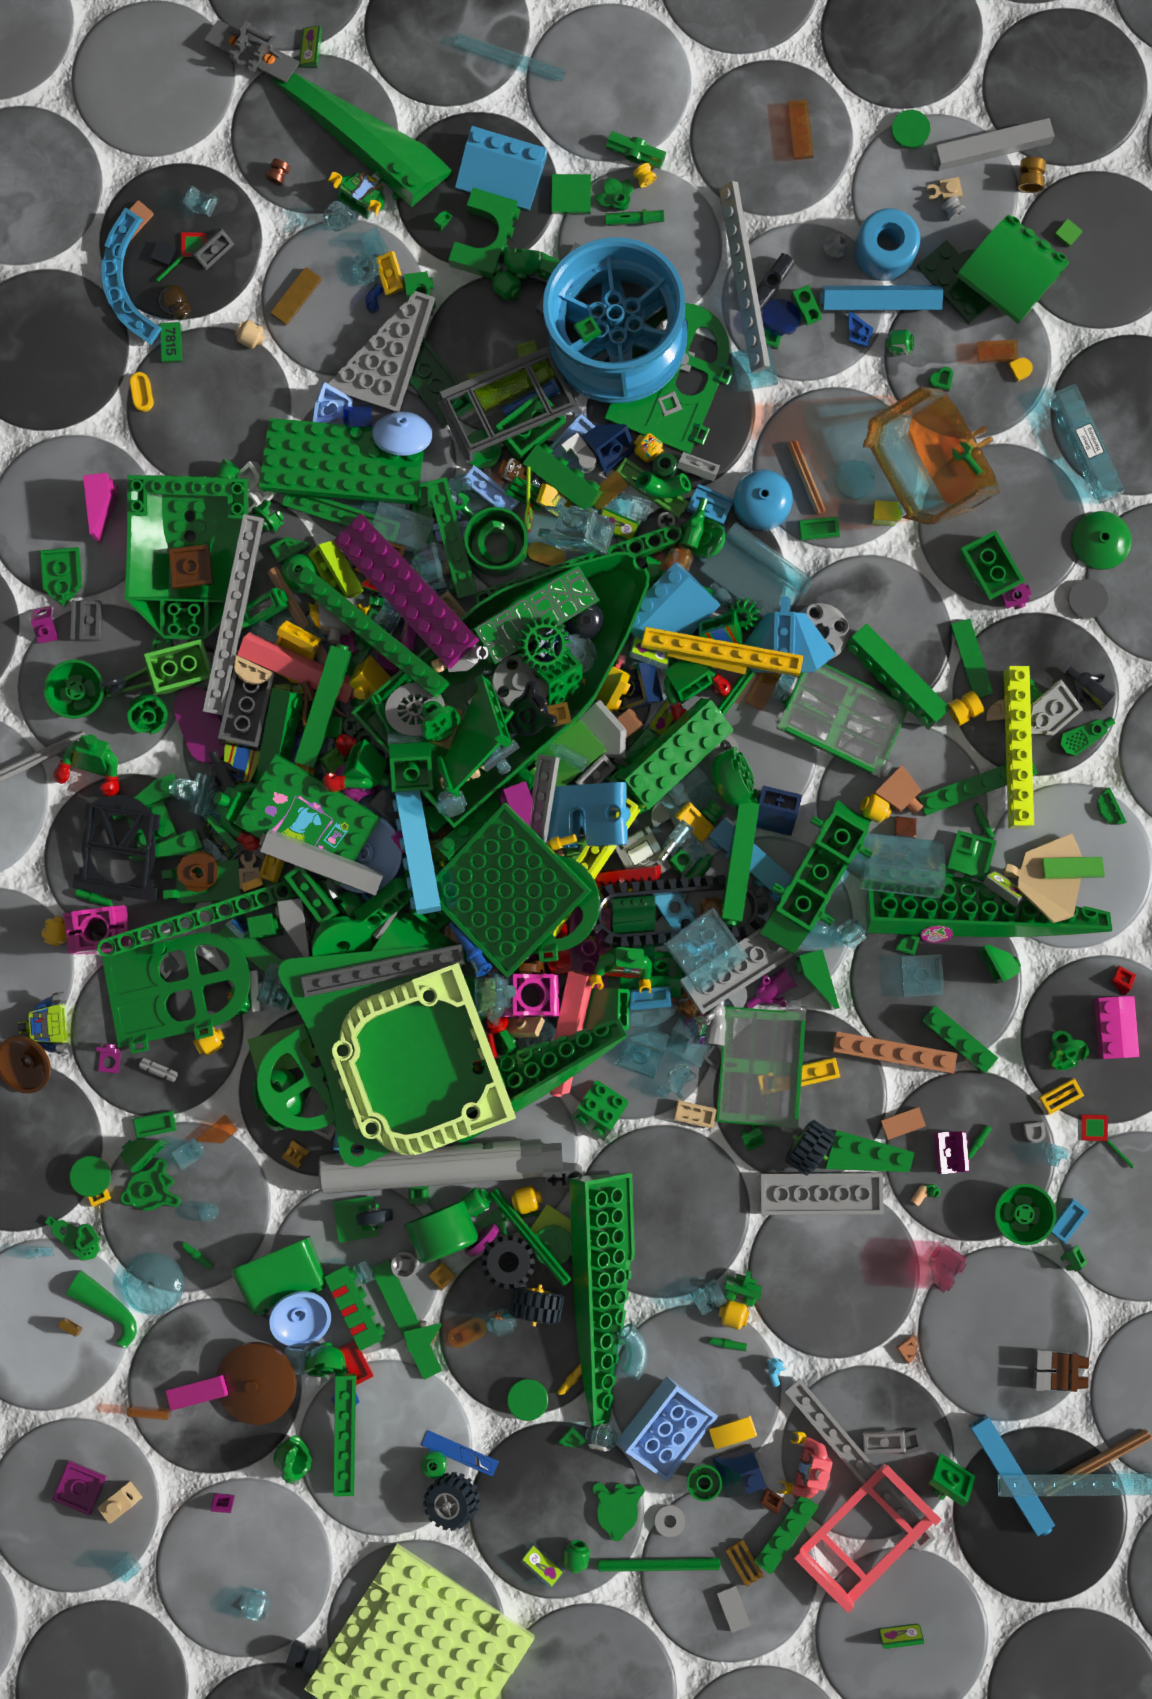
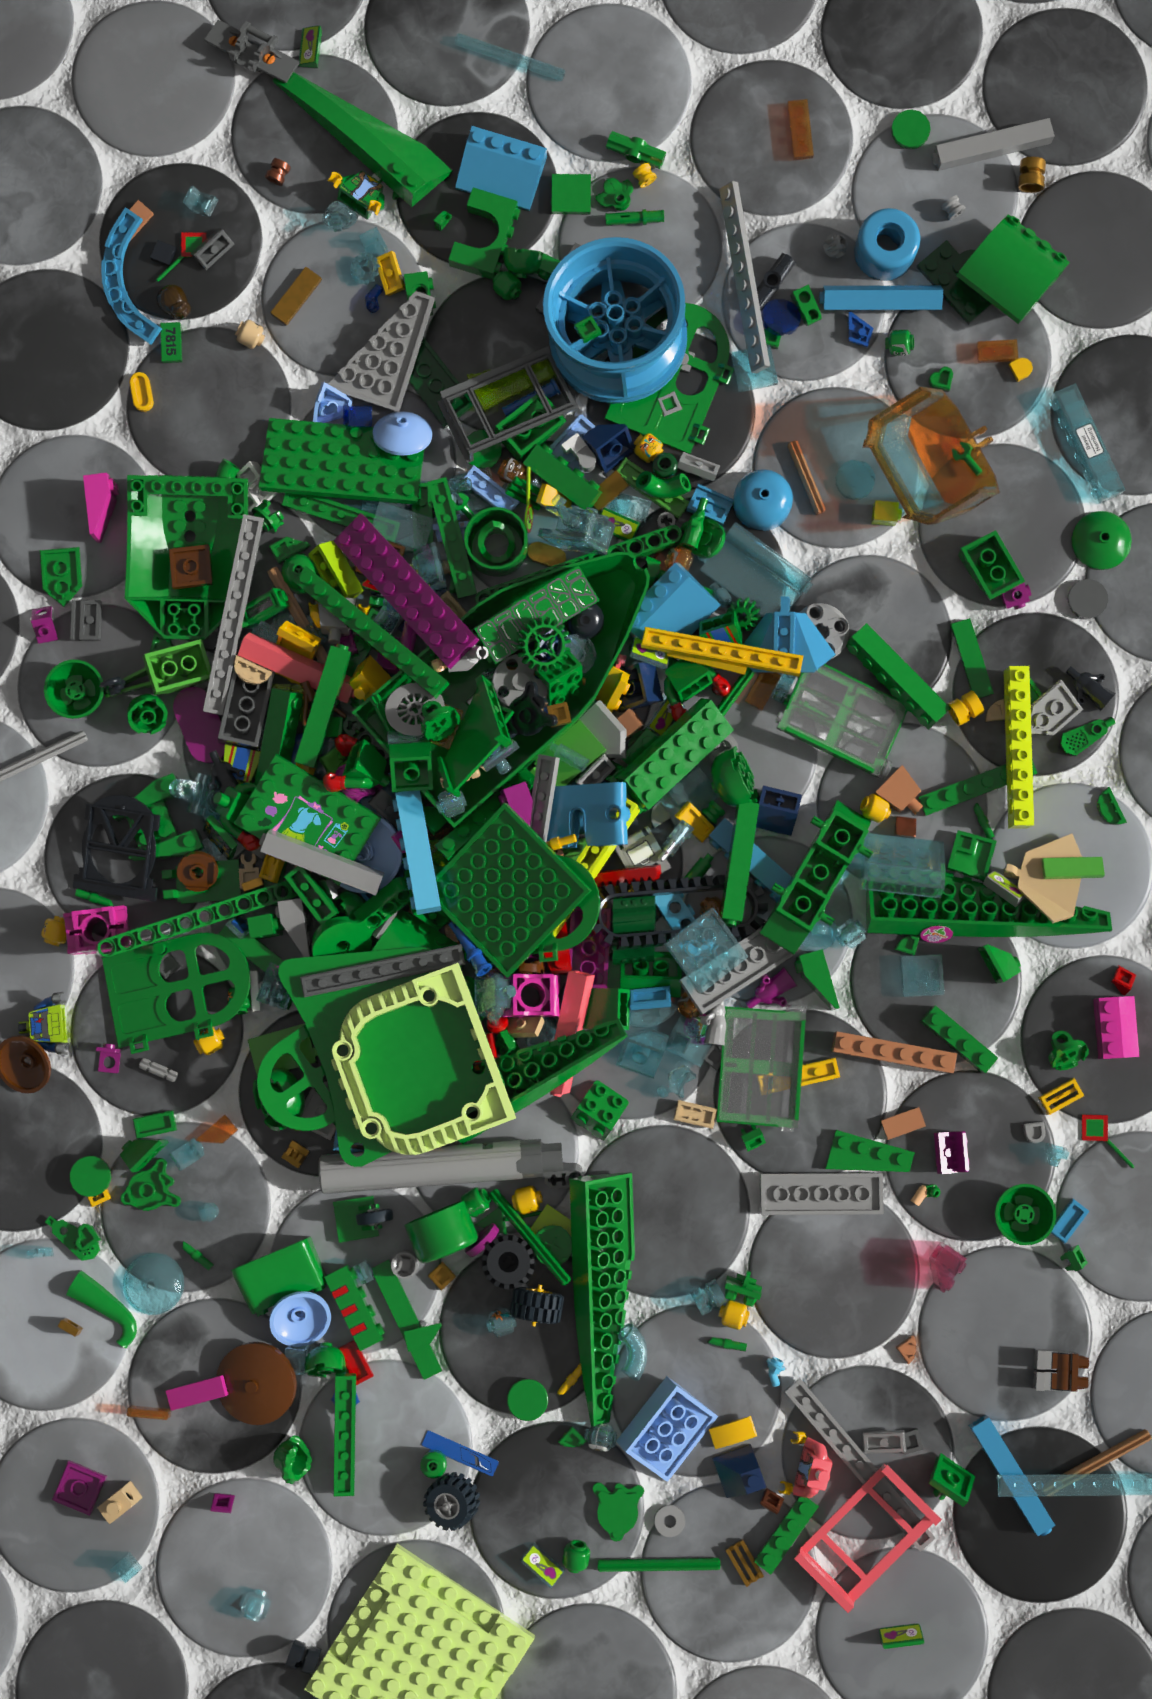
(91, 756): green torso -> none
(418, 1195): green tile -> none
(468, 1333): clear orange plate -> none
(526, 348): clear neon green tile -> none
(623, 963): green torso -> none
(687, 856): leg -> none
(706, 1493): green piece -> none
(733, 1608): light grey tile -> none
(739, 998): light grey tile -> none
(810, 1147): black wheel -> none
(818, 528): green tile -> none
(946, 189): tan plate -> none
(978, 1141): green piece -> none
(1068, 233): bright green tile -> none

